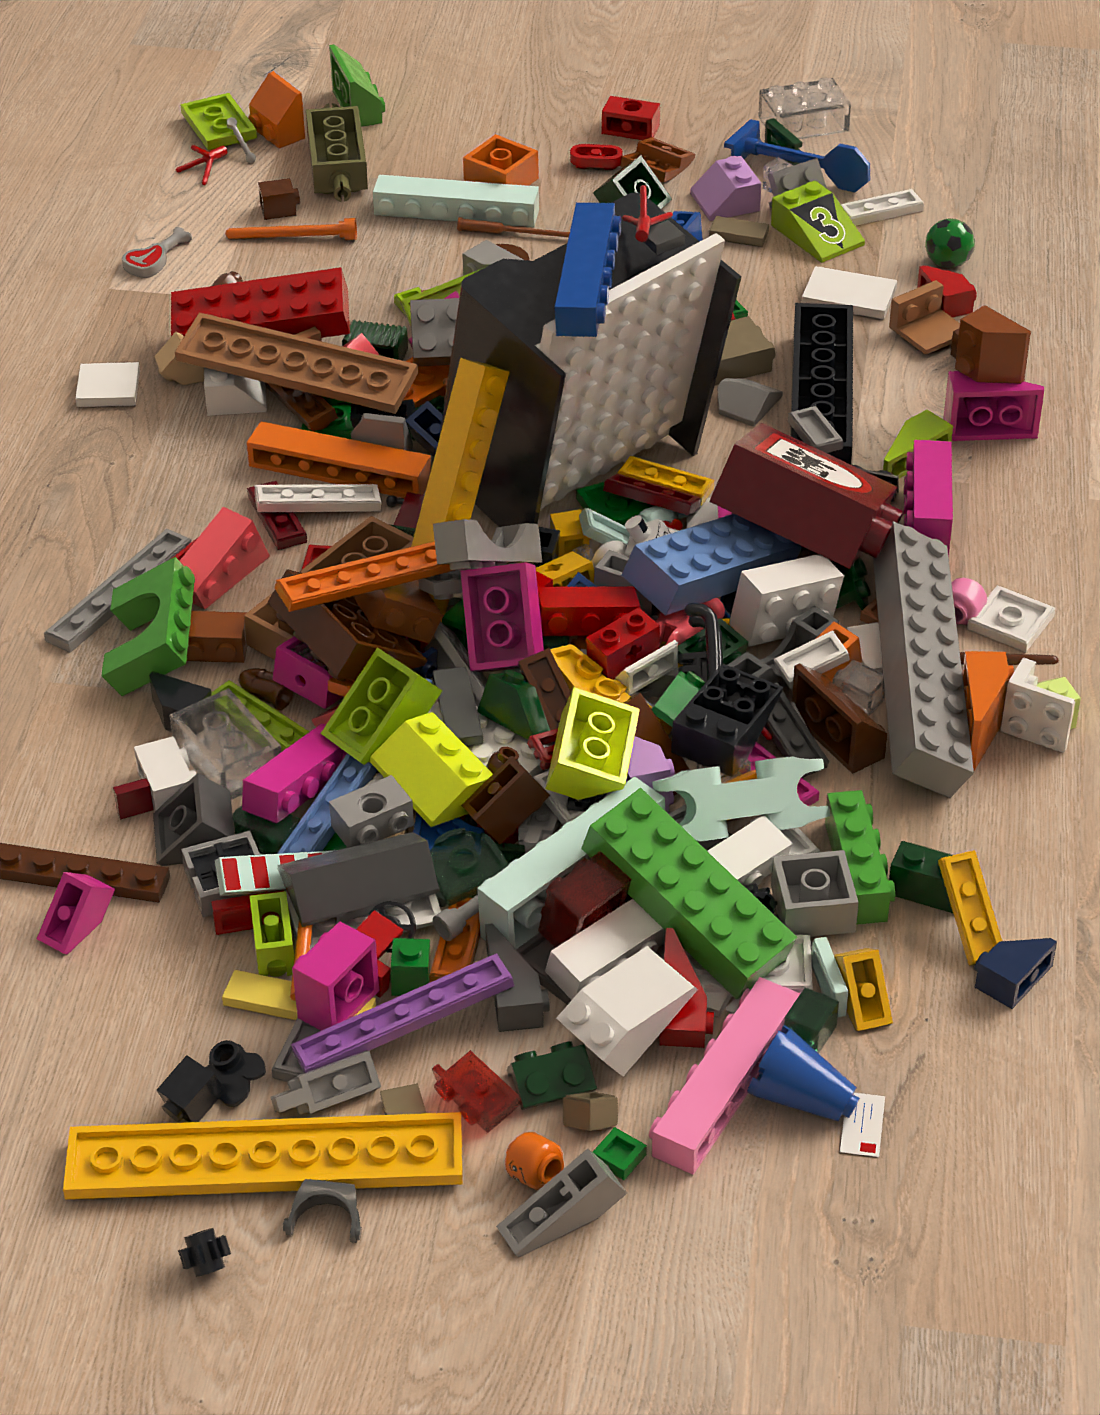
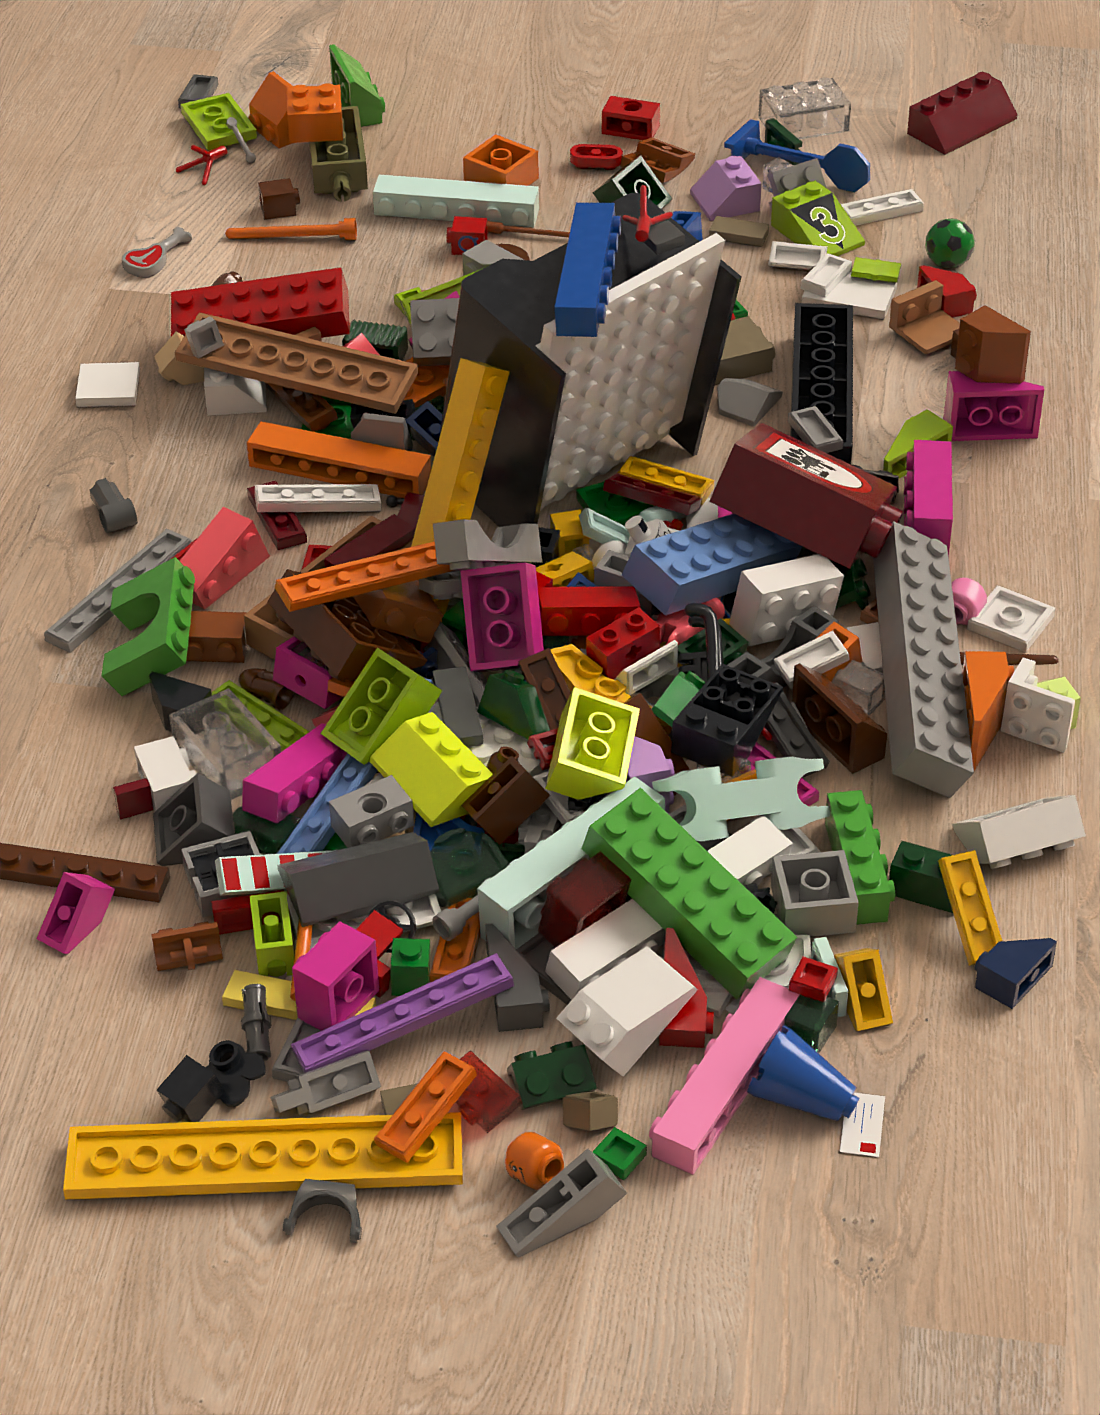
(113, 509): none -> dark grey piece
(187, 946): none -> dark orange hips
(198, 88): none -> dark grey tile
(203, 337): none -> light grey tile
(204, 1252): black gear -> none
(256, 1020): none -> dark grey pin
(314, 113): none -> orange brick
(380, 539): none -> dark red tile
(425, 1106): none -> orange tile
(466, 233): none -> red brick
(795, 255): none -> white tile
(813, 979): none -> red tile
(826, 275): none -> white tile
(876, 269): none -> lime piece
(961, 113): none -> dark red slope
(1022, 830): none -> white slope

